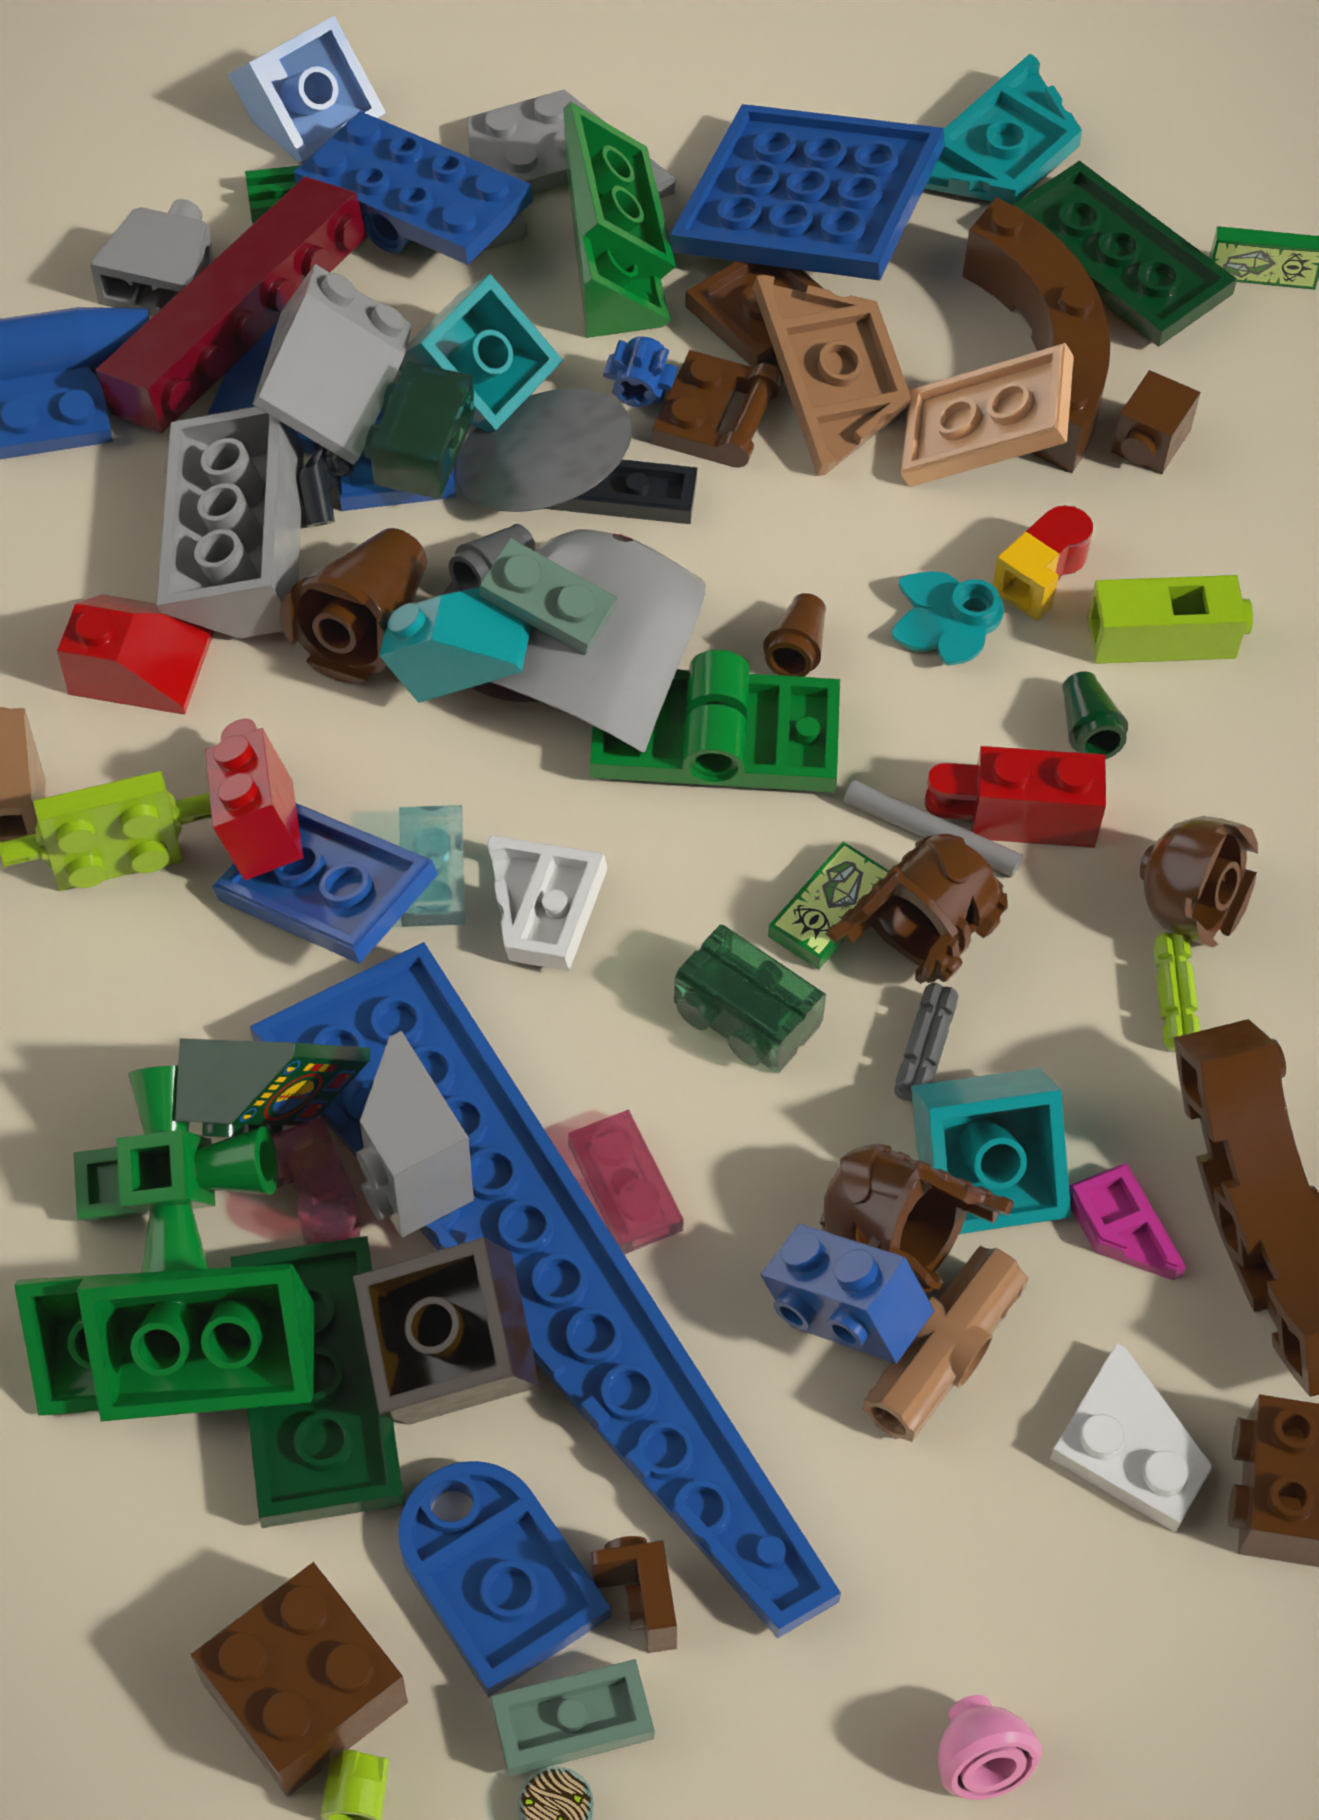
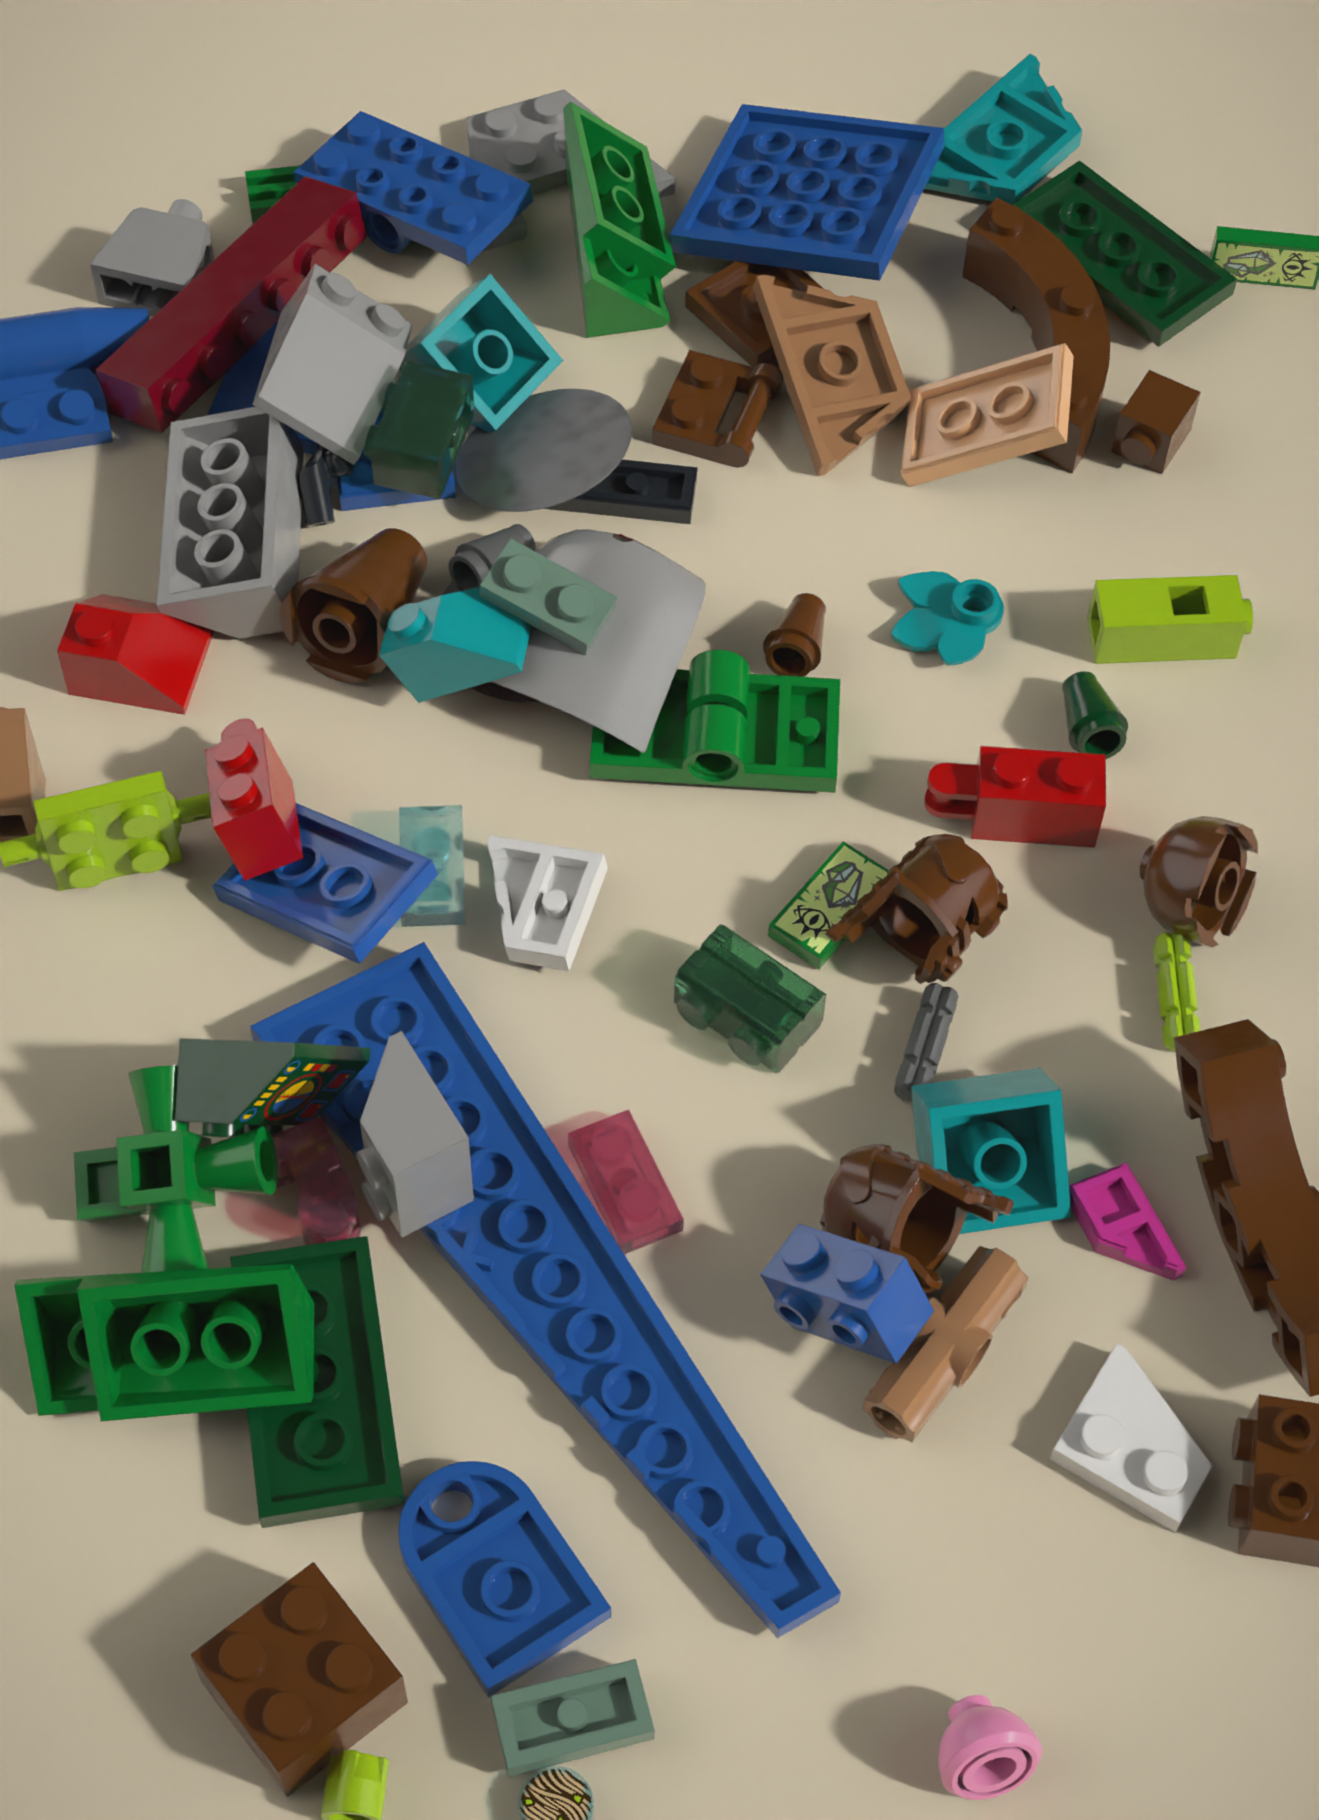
(306, 89): light blue slope -> none
(445, 1331): brick -> none
(640, 371): blue gear -> none
(648, 1602): reddish brown bracket -> none
(926, 825): light grey bar -> none
(1038, 559): leg -> none

